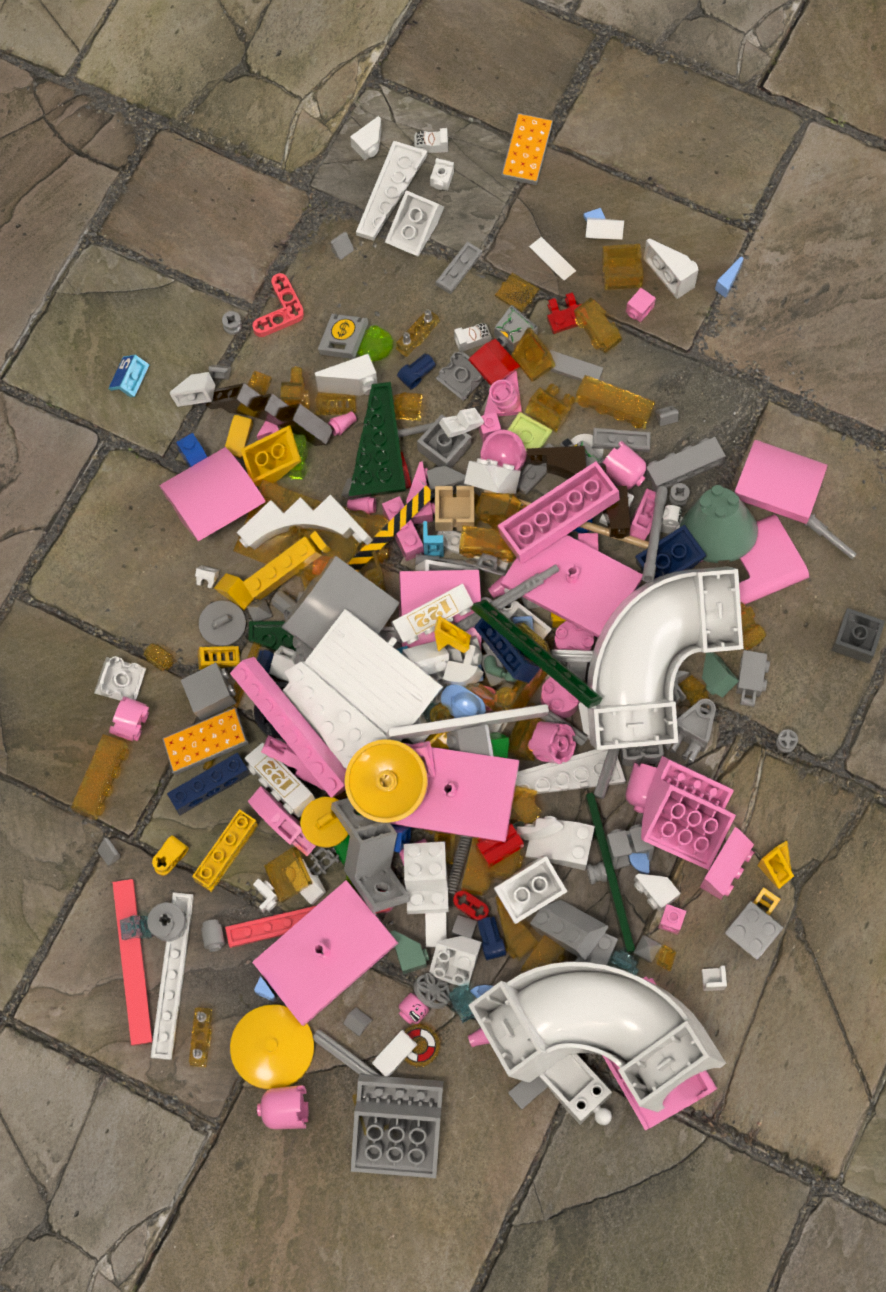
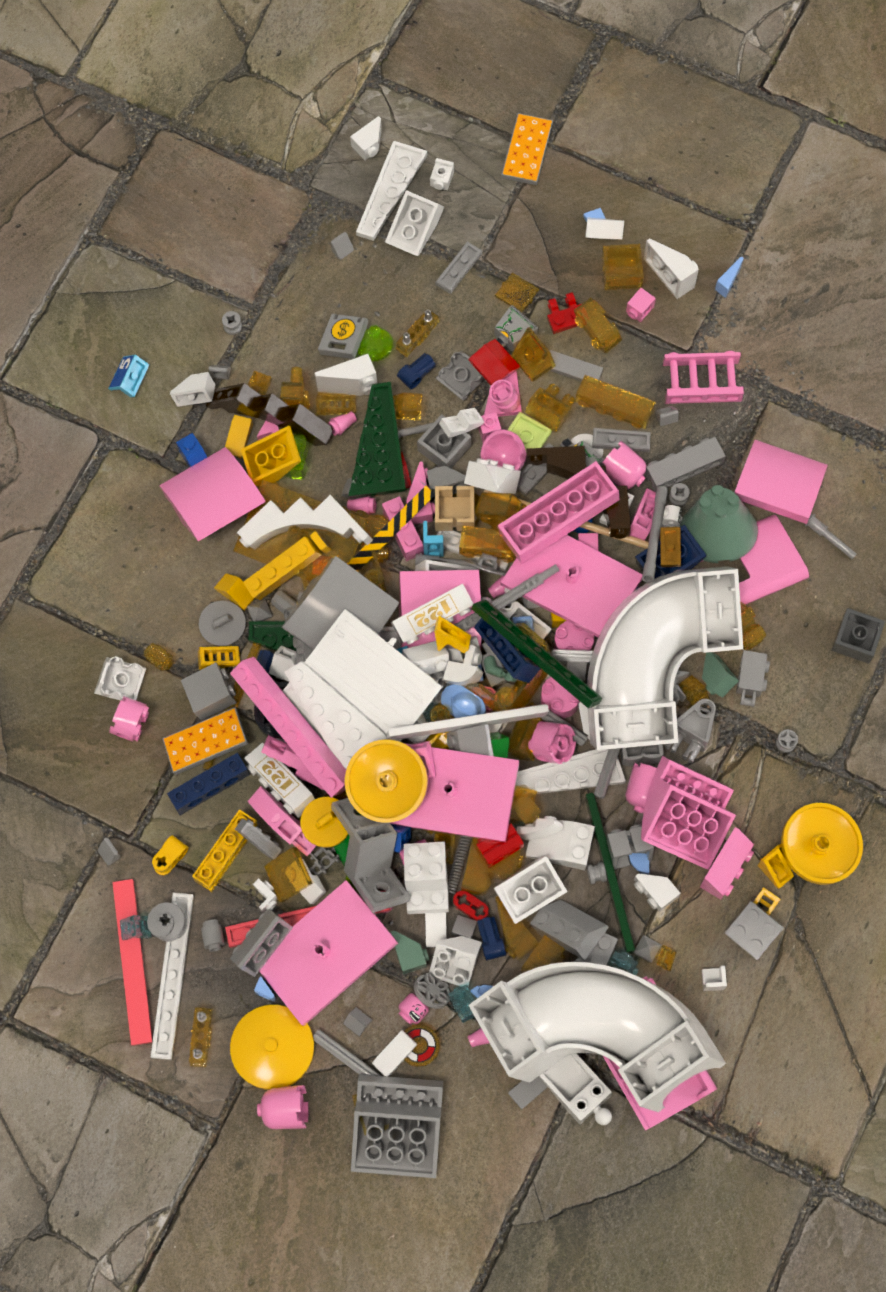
(100, 777): clear yellow brick -> none
(207, 573): white tile -> none
(258, 839): none -> light grey piece
(260, 942): none -> light grey slope
(285, 312): coral beam -> none
(432, 141): white leg -> none
(472, 336): white leg -> none
(552, 258): white sticker -> none
(670, 546): none -> pearl gold plate
(672, 919): bright pink brick -> none
(703, 395): none -> bright pink fence
(822, 843): none -> yellow dish

